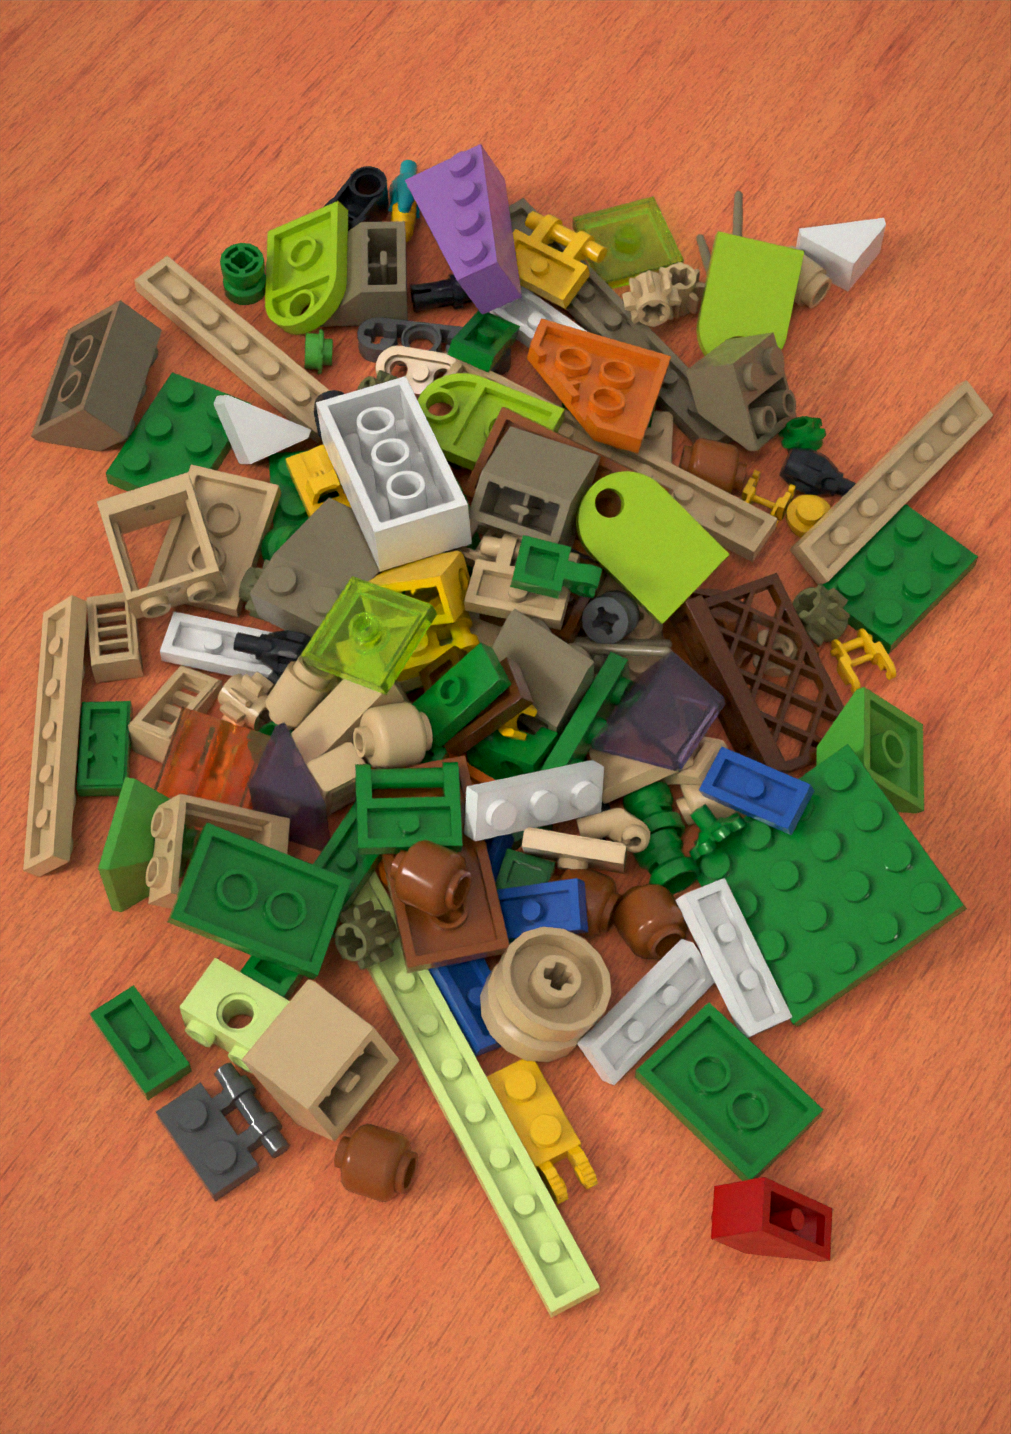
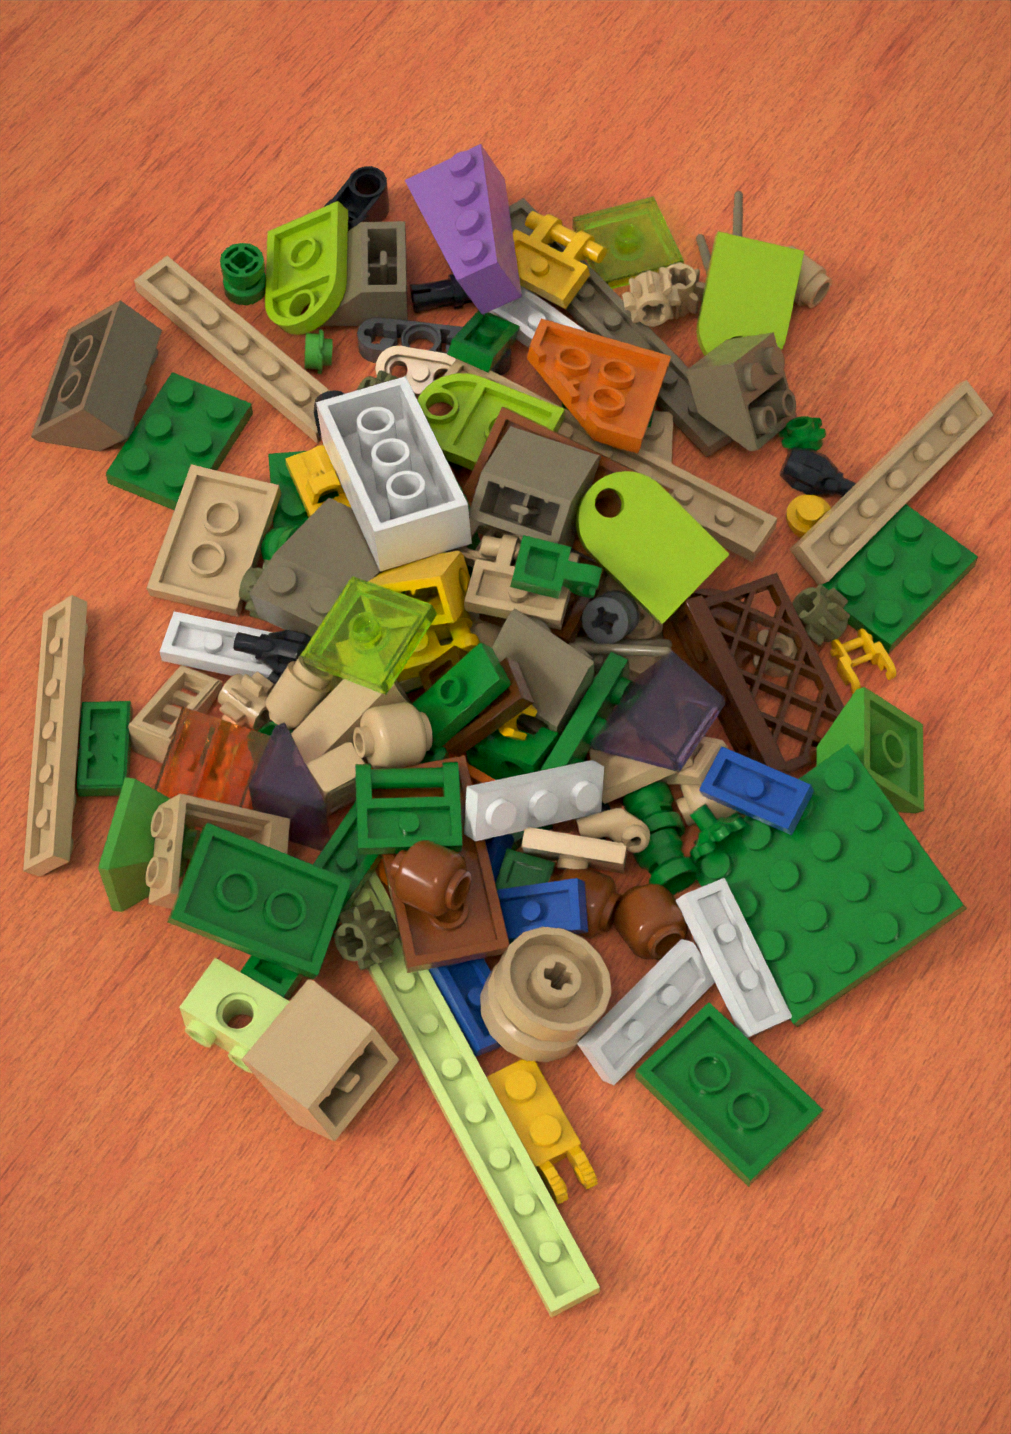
(114, 665): tan slope -> none
(140, 1042): green plate -> none
(148, 507): tan window -> none
(210, 1142): dark grey plate -> none
(256, 431): white slope -> none
(376, 1162): dark orange head -> none
(402, 203): teal piece -> none
(714, 463): dark orange head -> none
(771, 1221): red slope -> none
(778, 508): yellow piece -> none
(843, 248): white slope -> none

